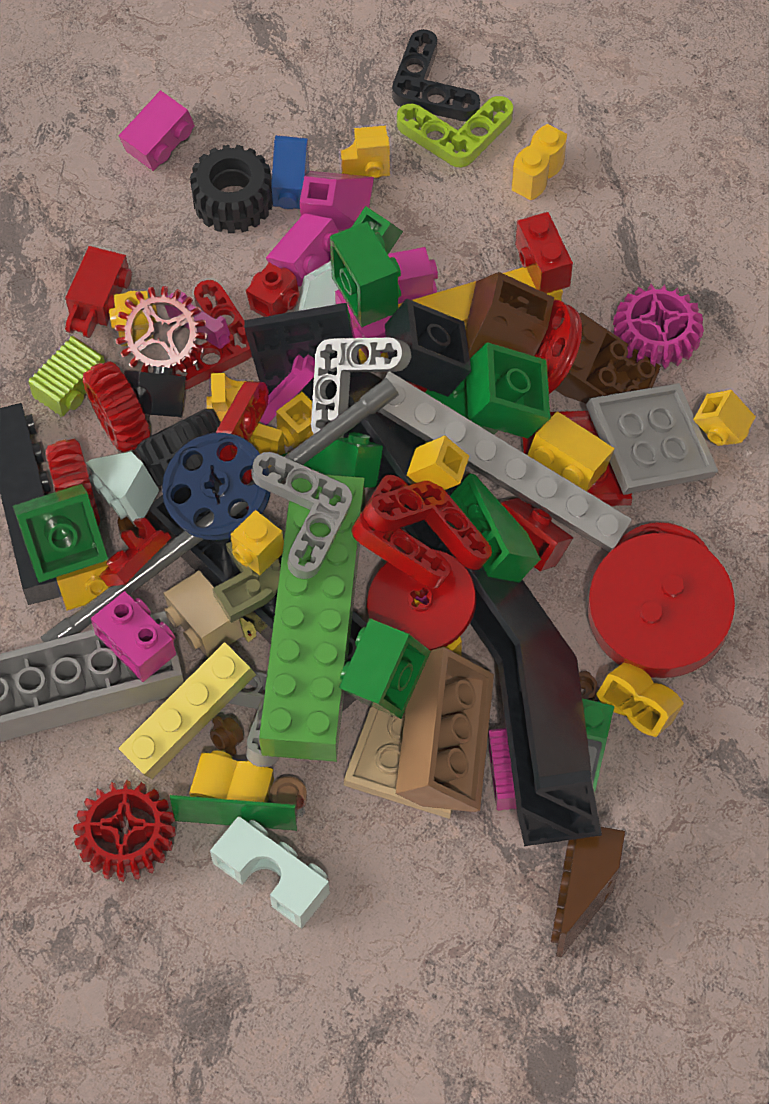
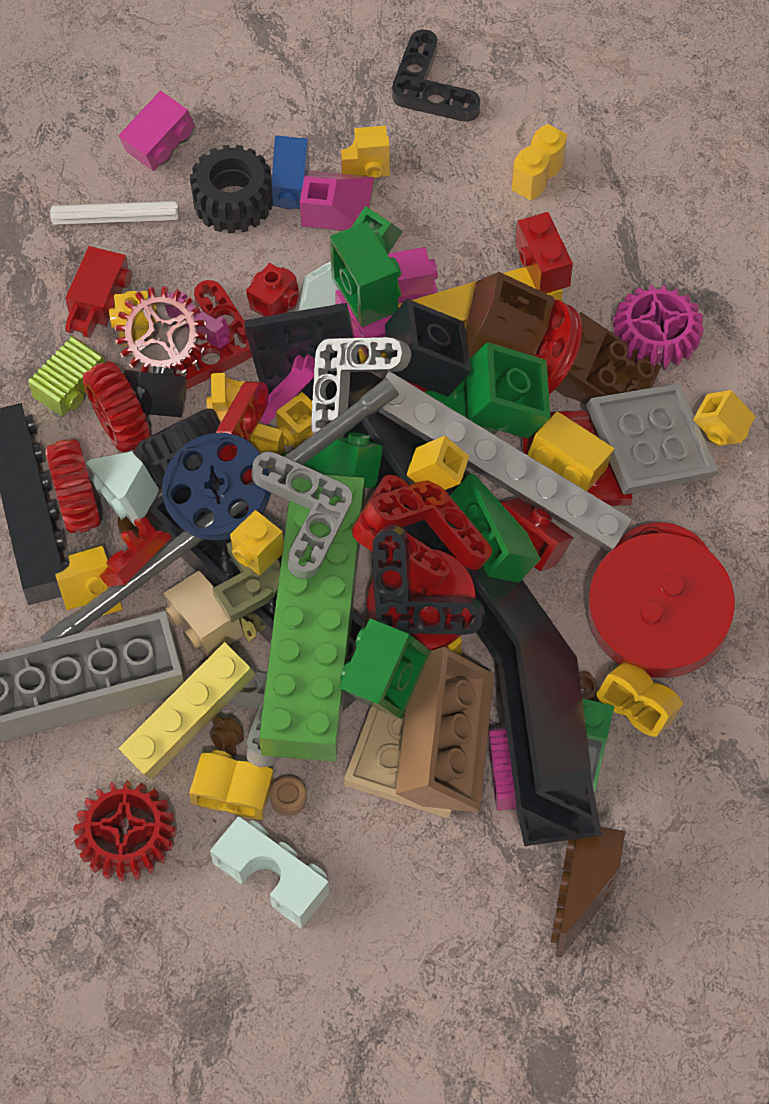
(60, 532): green brick -> none
(114, 212): none -> white axle
(134, 635): dark pink brick -> none
(226, 811): green piece -> none
(304, 246): dark pink brick -> none
(402, 597): none -> black beam
(460, 138): lime beam -> none

